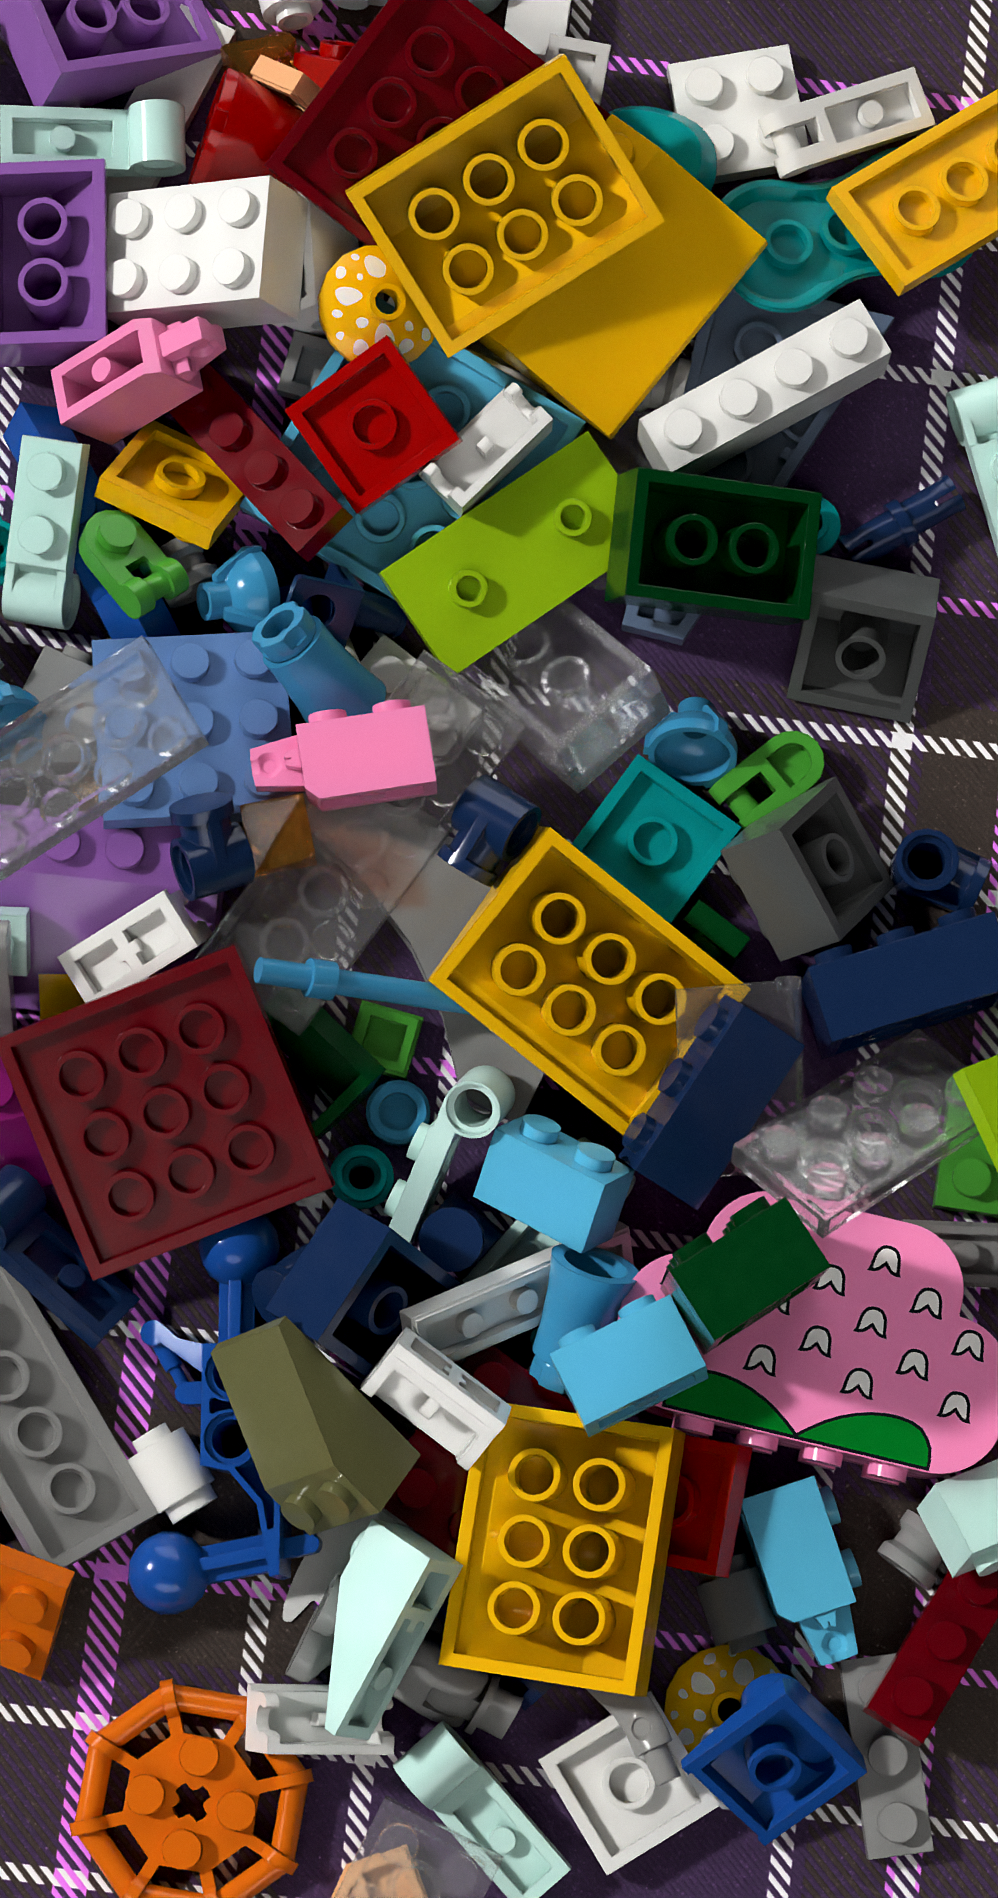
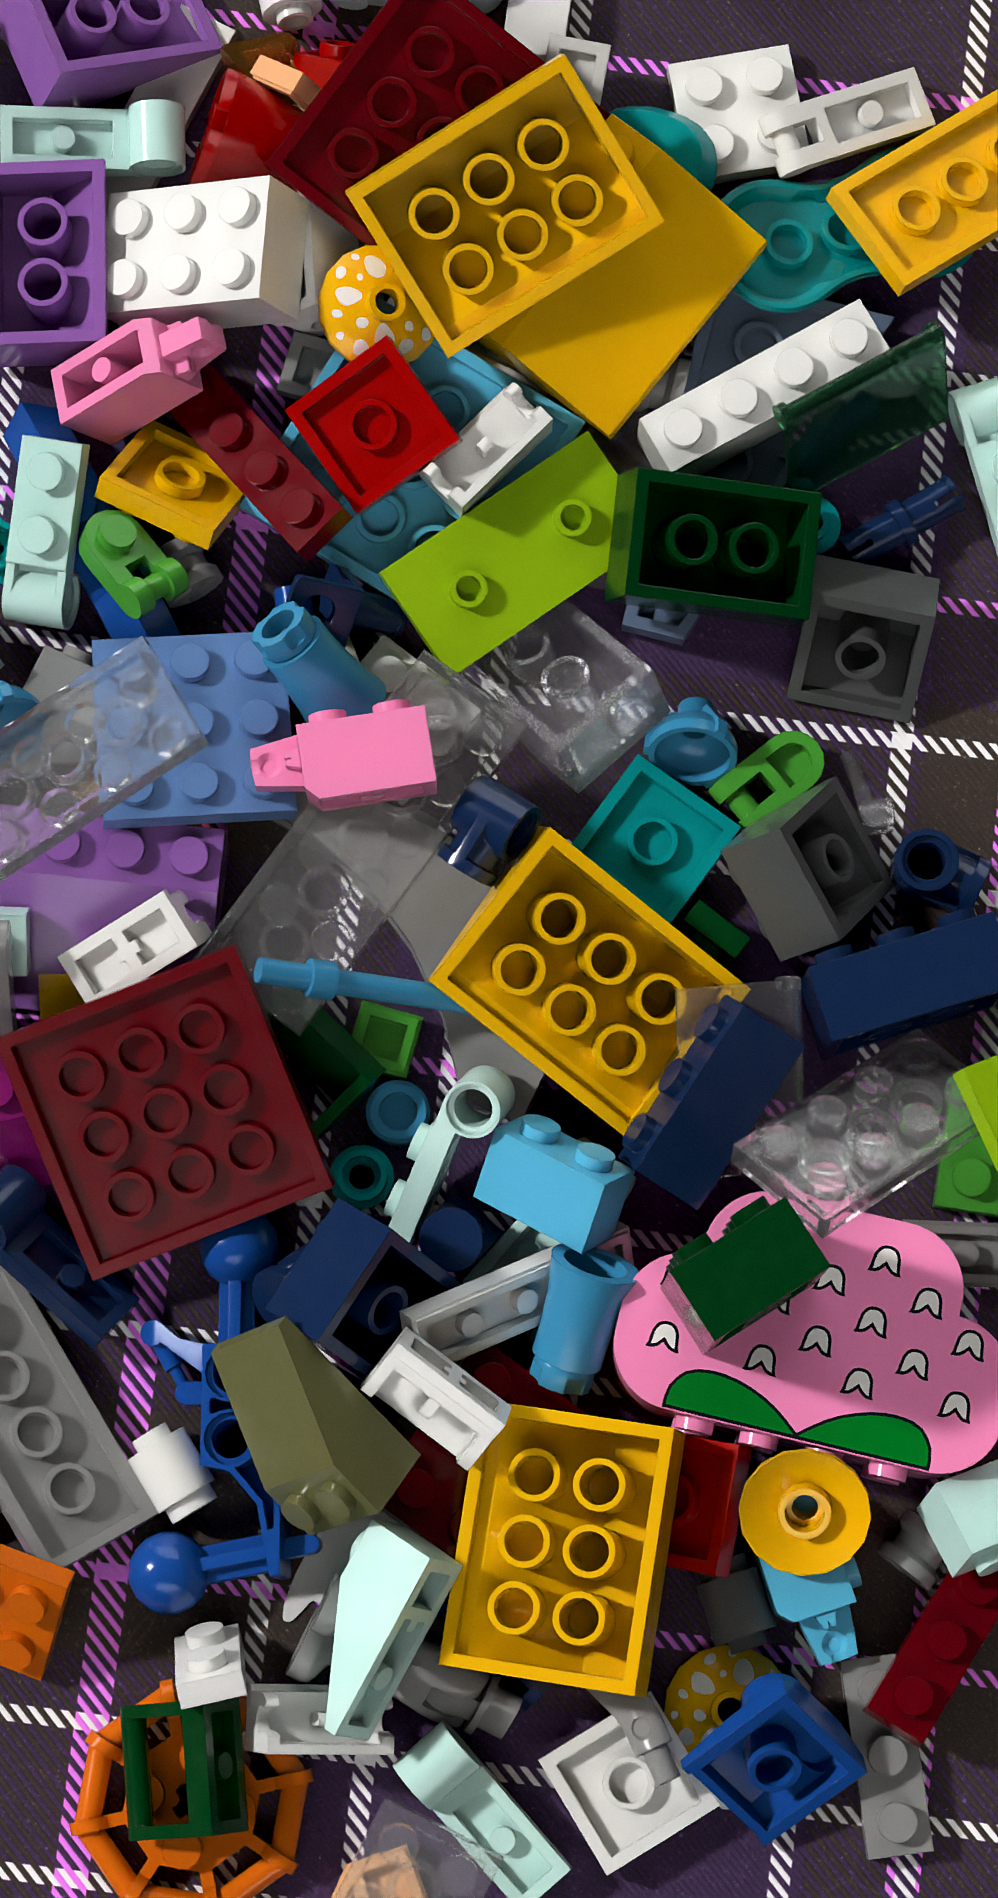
(209, 1664): none -> white plate
(211, 1768): none -> dark green tile
(212, 848): dark blue piece -> none
(240, 590): dark azure piece -> none
(279, 834): clear orange slope -> none
(628, 1363): medium azure brick -> none
(804, 1540): none -> yellow dish
(866, 411): none -> clear green piece
(875, 814): none -> clear hand

